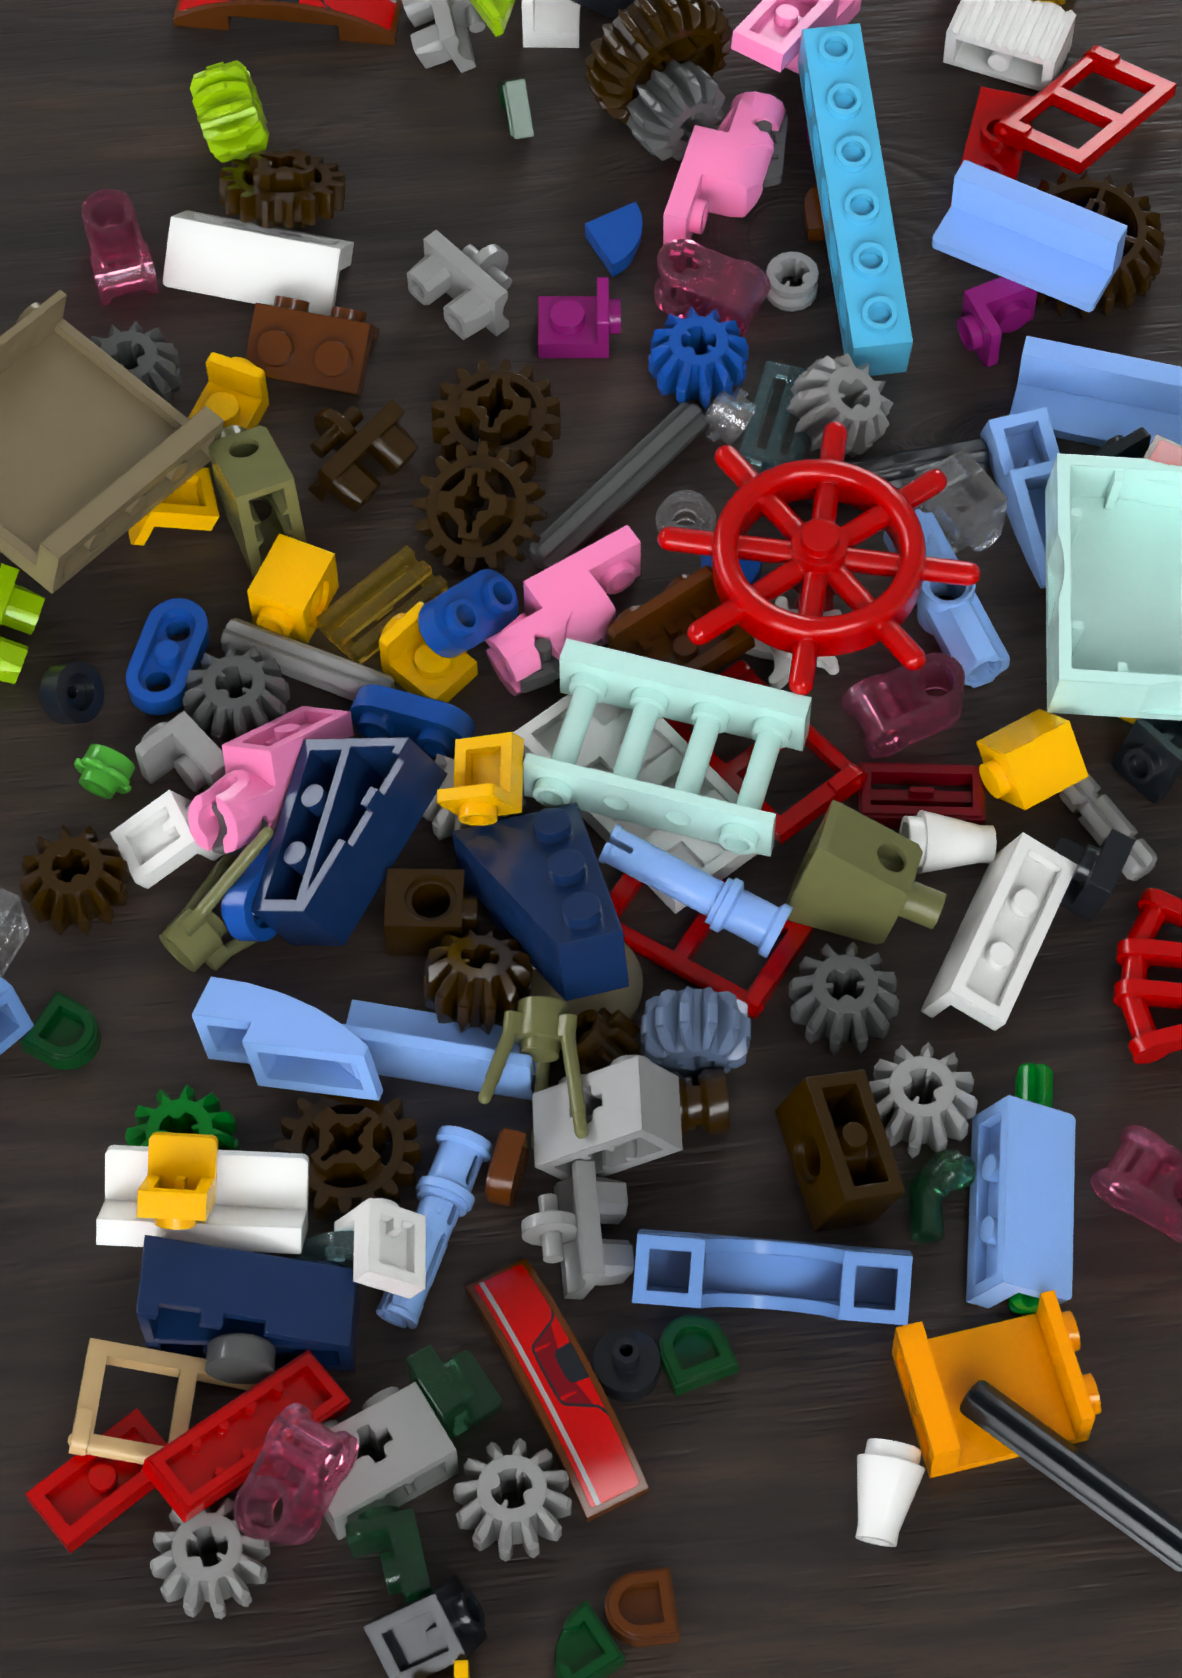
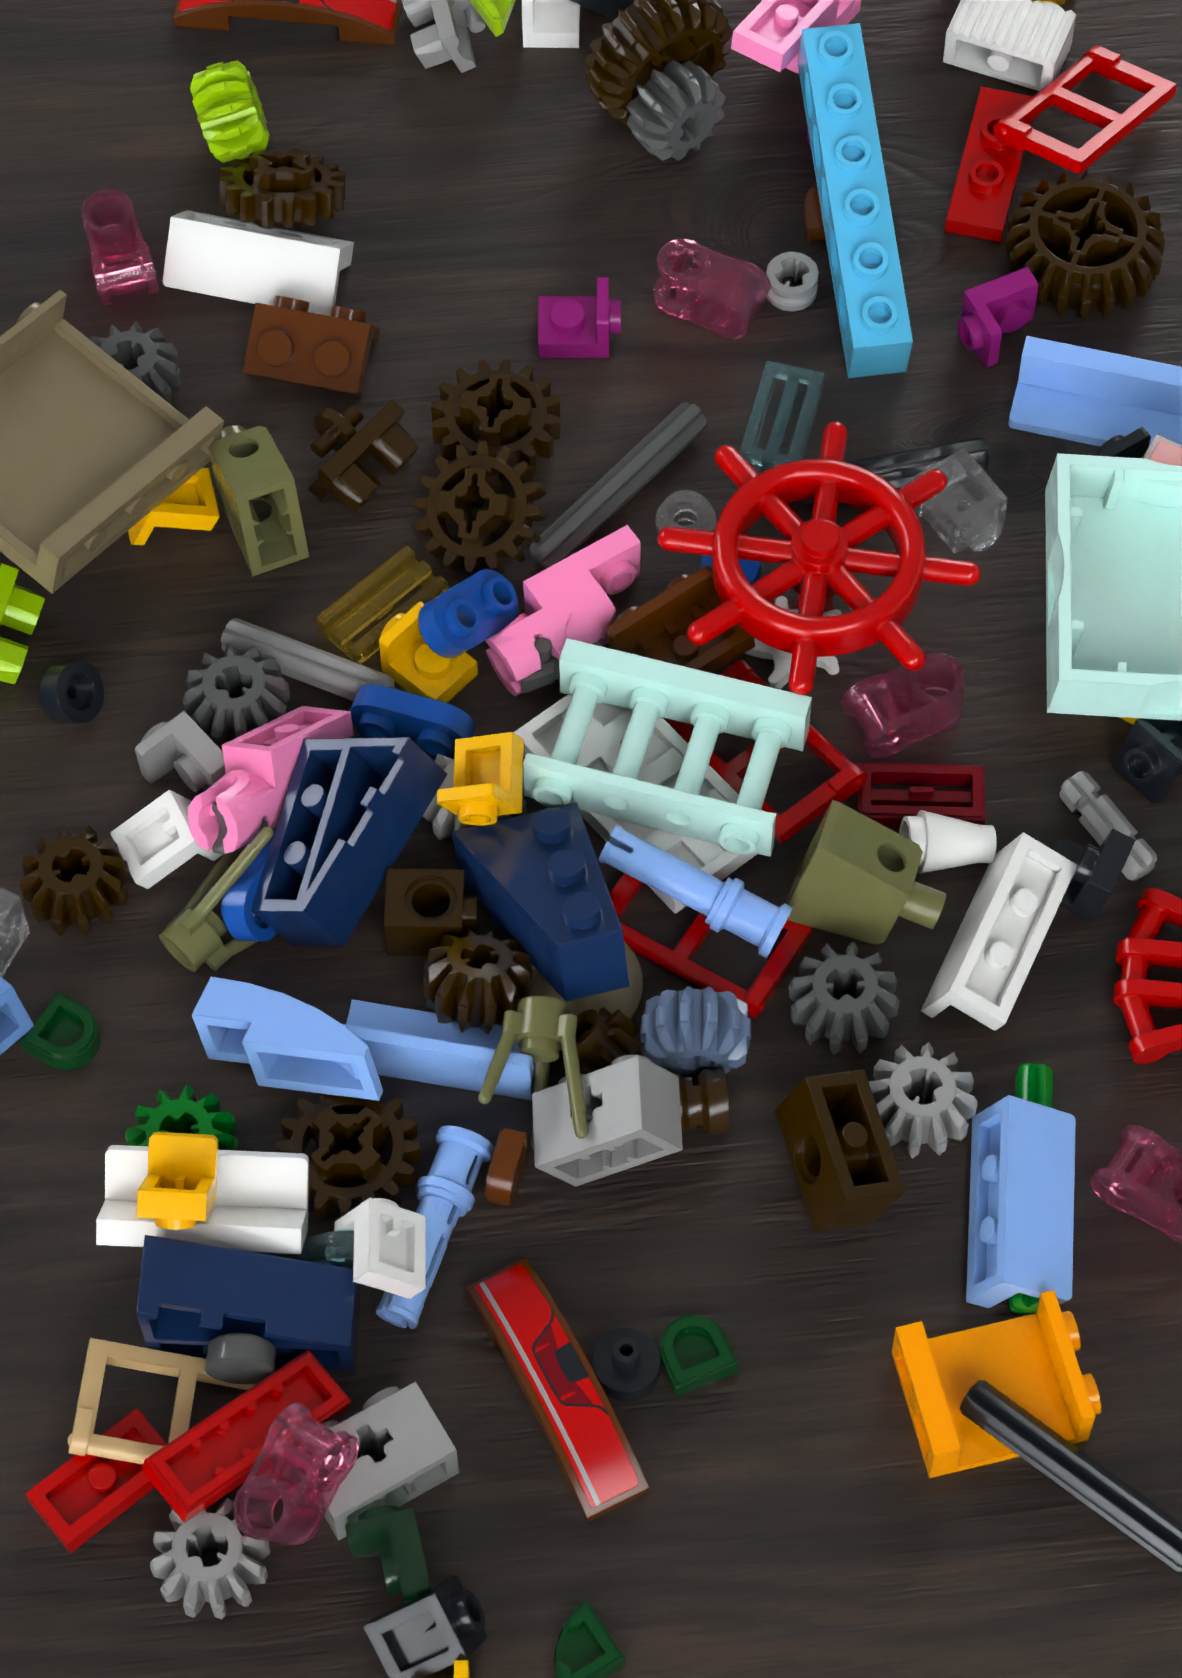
(104, 771): bright green plate -> none
(166, 661): blue plate -> none
(234, 391): yellow bracket -> none
(293, 588): yellow brick -> none
(454, 1389): clear green bracket -> none
(470, 277): light grey hips -> none
(515, 101): tile -> none
(520, 1525): light grey gear -> none
(571, 1230): light grey hips -> none
(616, 237): blue tile -> none
(643, 1608): reddish brown tile -> none
(698, 357): blue gear -> none
(728, 166): bright pink plate -> none
(728, 415): clear plate -> none
(772, 1275): medium blue arch -> none
(843, 394): light grey gear -> none
(885, 1489): white cone -> none
(929, 1187): clear green arm -> none
(957, 624): light blue piece -> none
(1021, 462): light blue slope -> none
(1030, 237): light blue panel -> none
(1031, 759): yellow brick -> none

